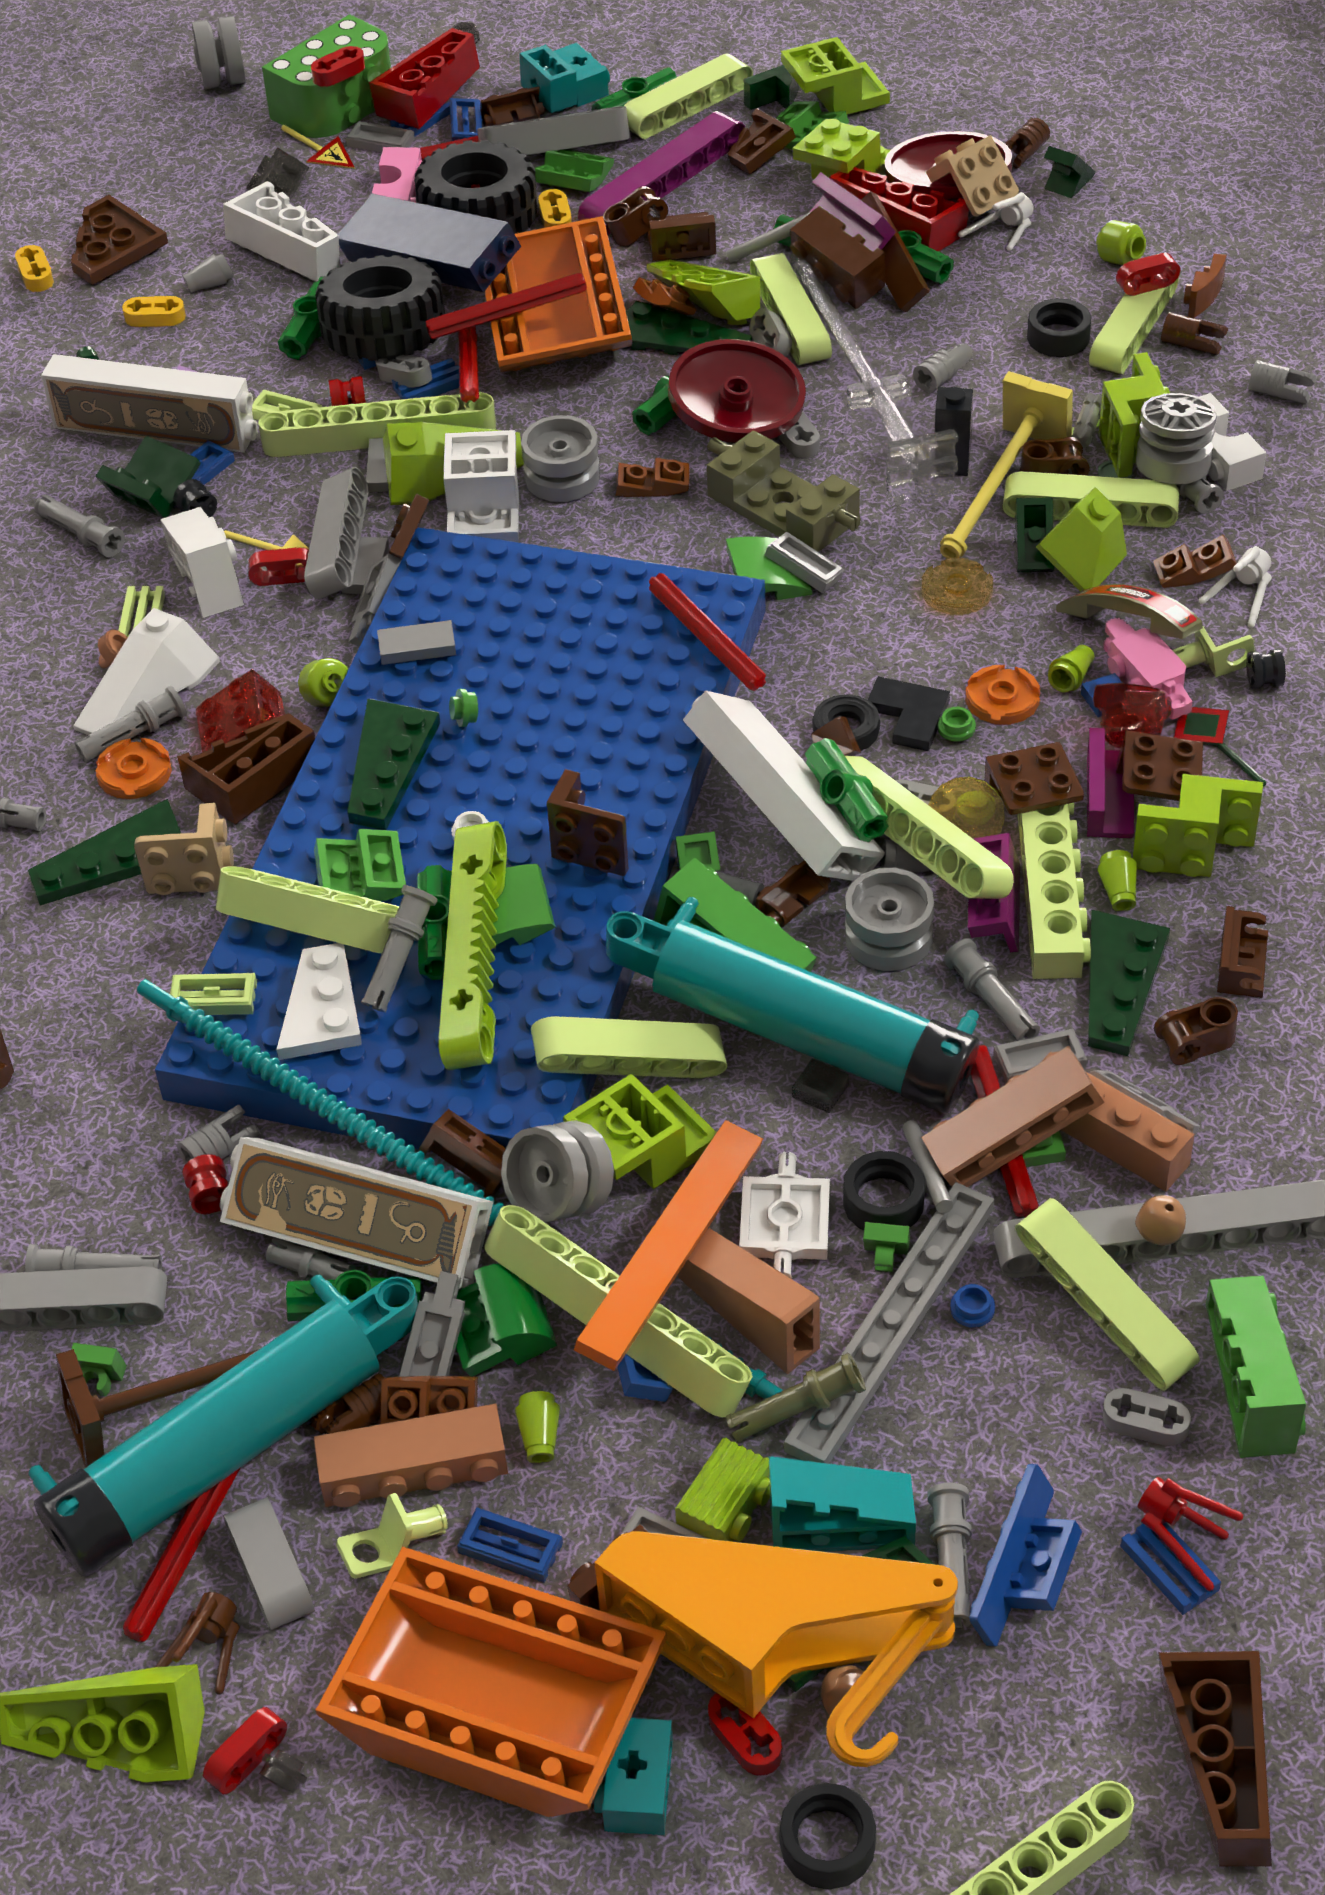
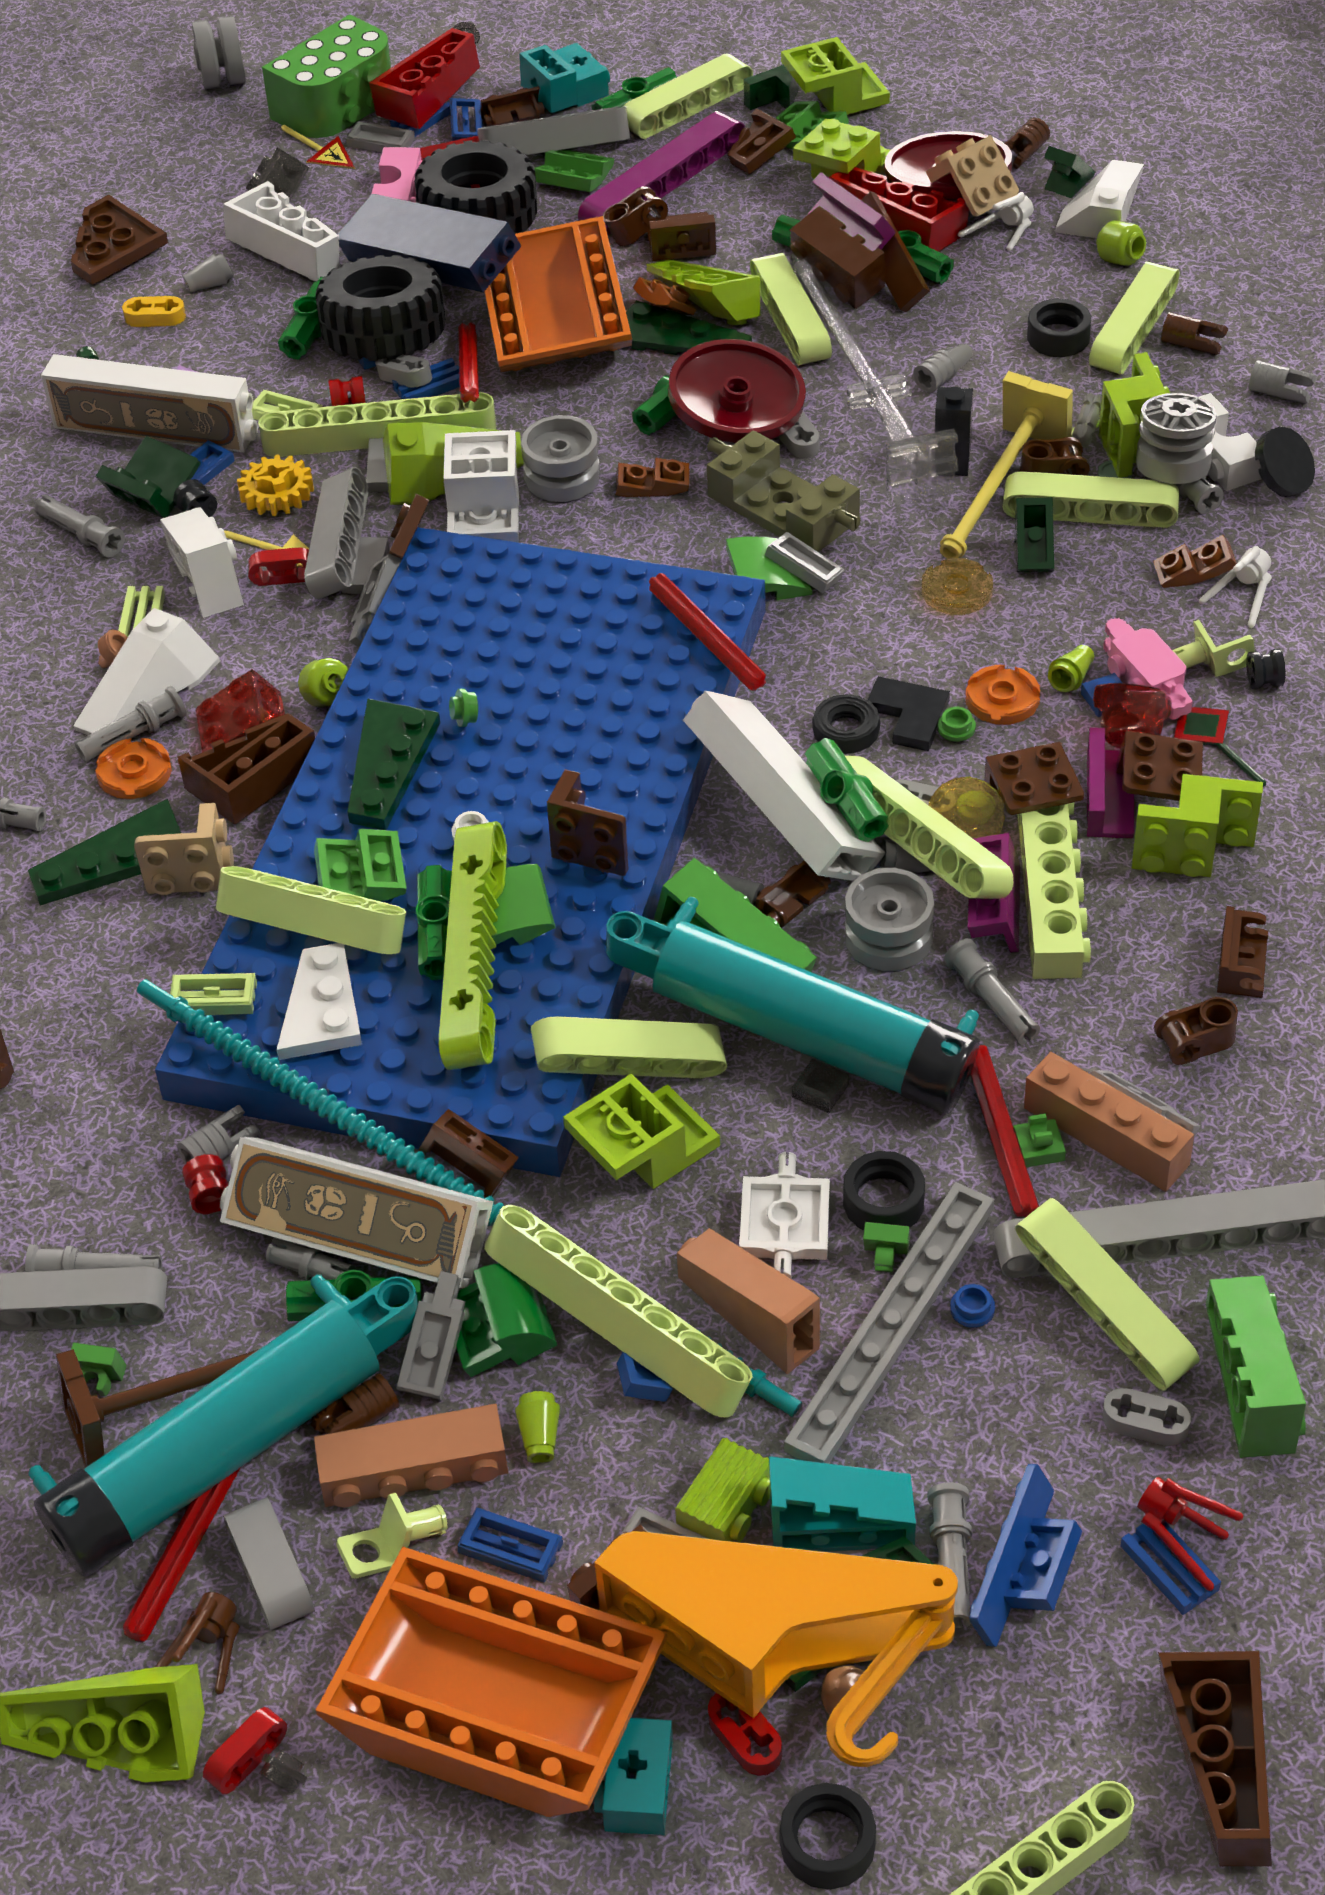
(38, 266): yellow beam -> none
(275, 485): none -> yellow gear
(338, 66): red beam -> none
(404, 929): light grey pin -> none
(416, 642): light grey tile -> none
(425, 1396): dark orange slope -> none
(506, 305): red axle -> none
(551, 213): yellow beam -> none
(558, 1170): light grey wheel -> none
(667, 1246): orange tile -> none
(700, 846): bright green tile -> none
(762, 241): light grey bar -> none
(769, 330): light grey beam -> none
(816, 1390): olive pin -> none
(841, 733): reddish brown slope -> none
(928, 1167): light grey bar -> none
(1012, 1119): nougat brick -> none
(1022, 1055): light grey tile -> none
(1087, 541): lime slope -> none
(1102, 200): none -> white wedge
(1118, 876): lime cone -> none
(1121, 977): dark green wing -> none
(1148, 274): red beam -> none
(1161, 1220): medium nougat piece -> none
(1166, 614): olive slope -> none
(1205, 286): dark orange slope -> none
(1285, 461): none -> black tile

